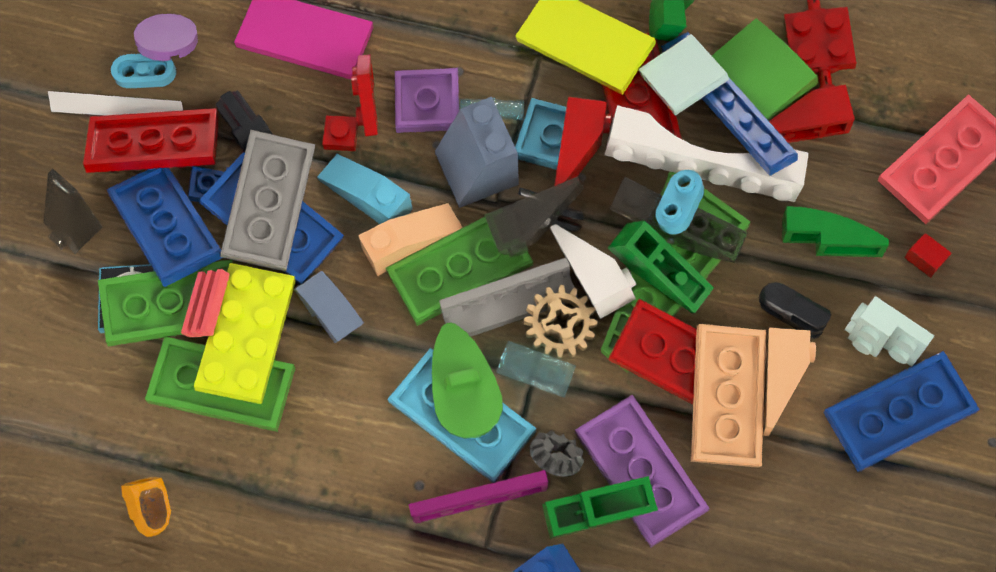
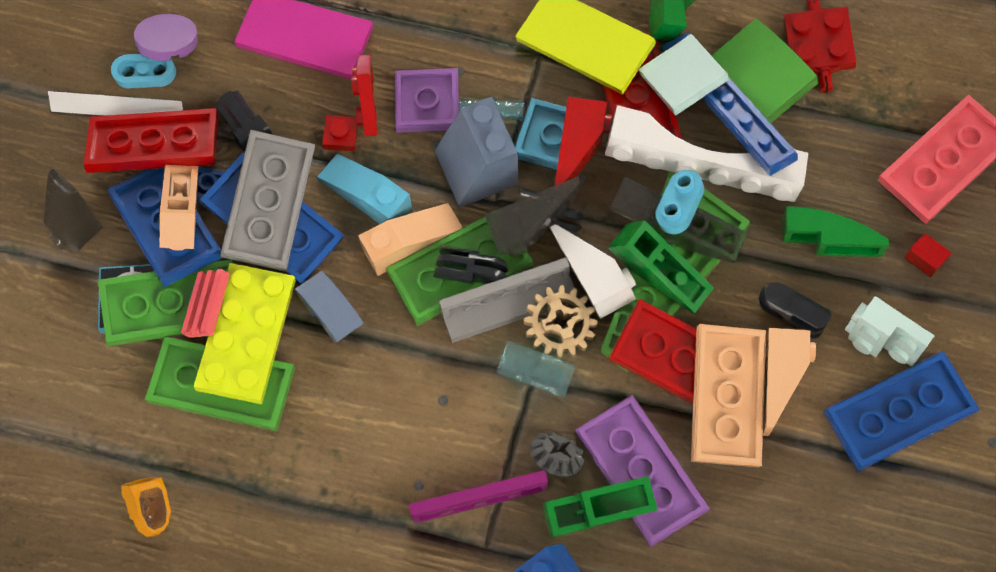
(178, 207): none -> light nougat slope
(463, 385): bright green shield -> none
(469, 266): none -> black arm
(486, 454): medium azure tile -> none
(816, 115): red slope -> none

